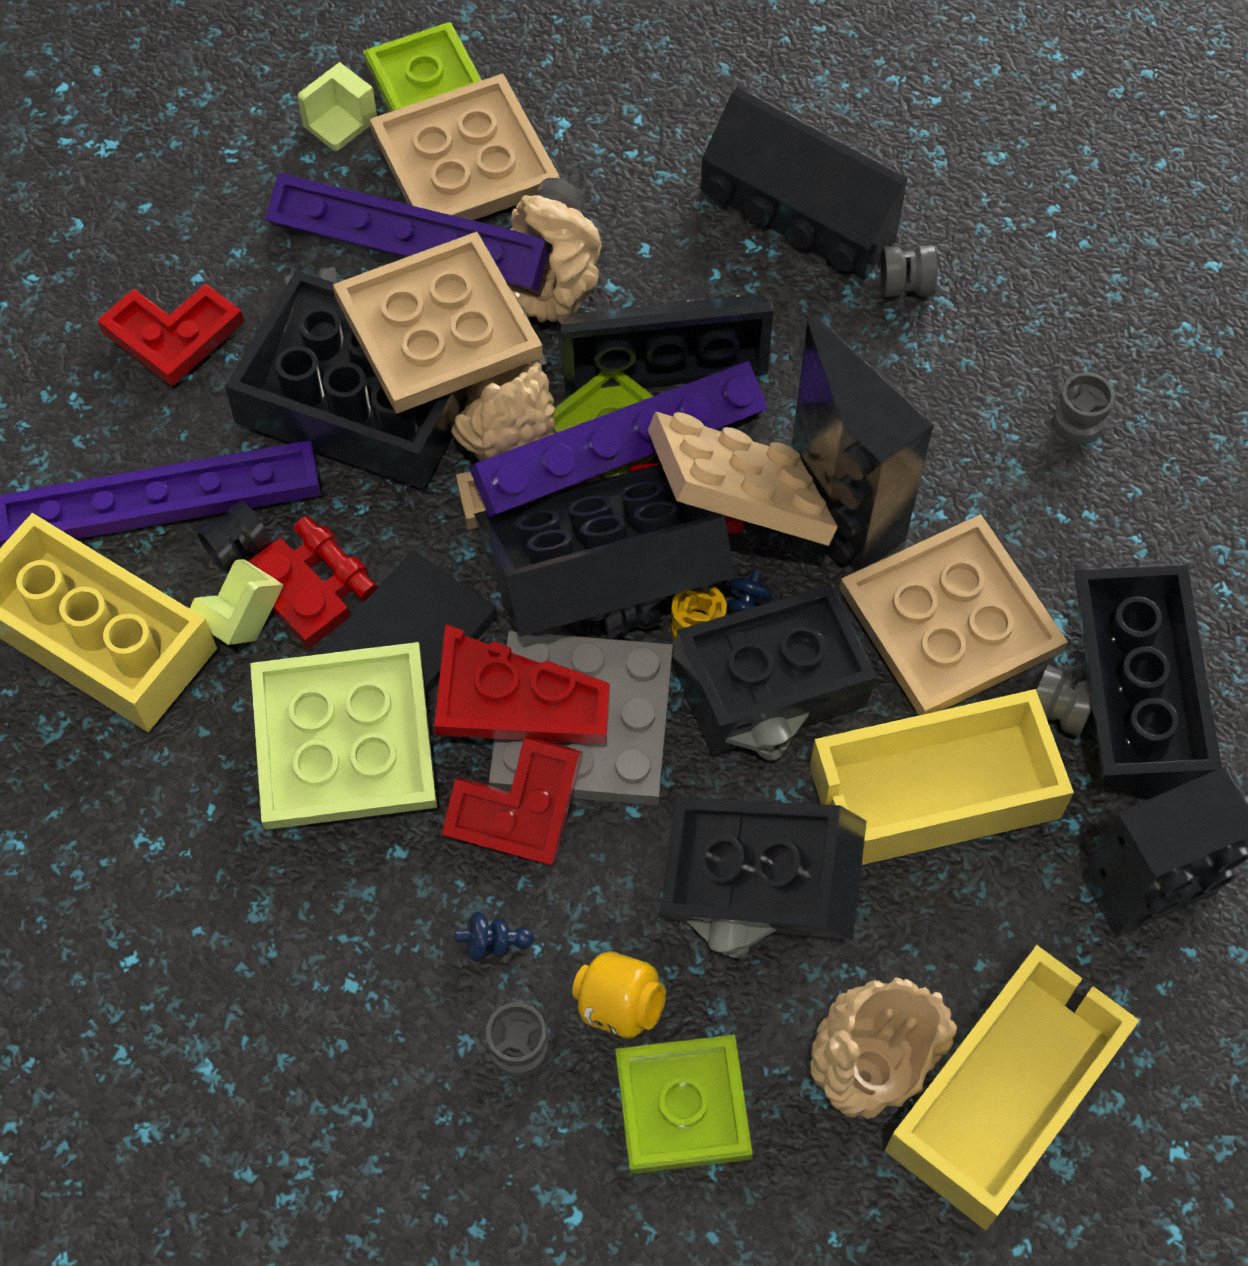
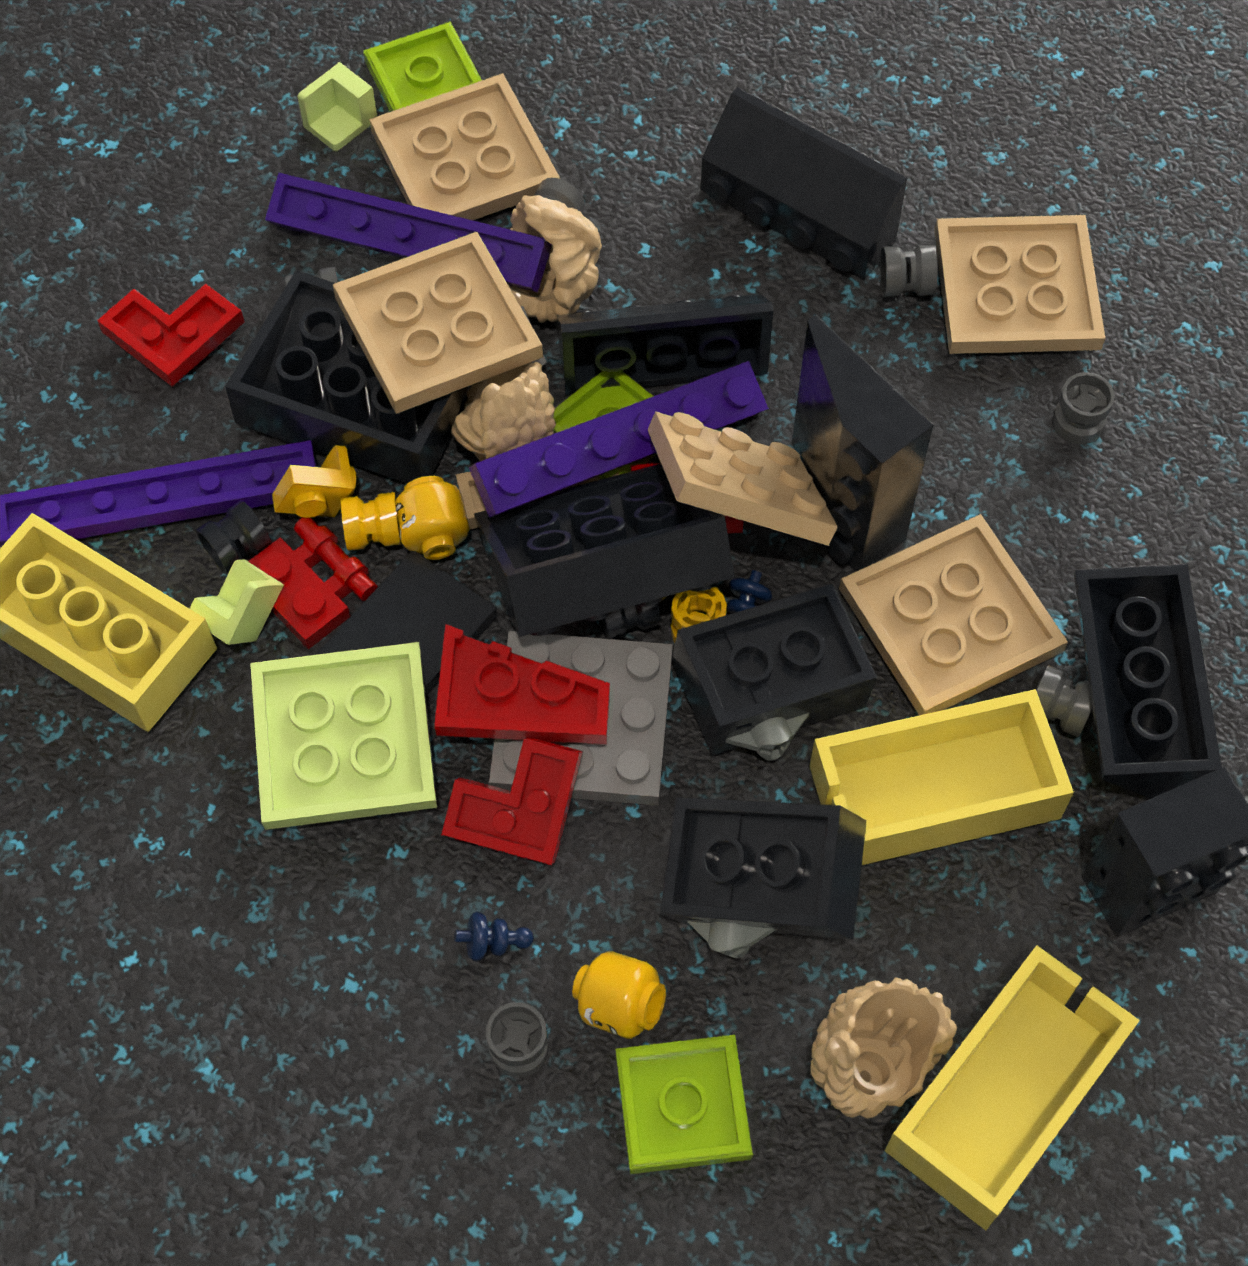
(314, 489): none -> yellow bracket
(370, 521): none -> yellow wheel
(431, 517): none -> yellow head
(1018, 284): none -> tan plate

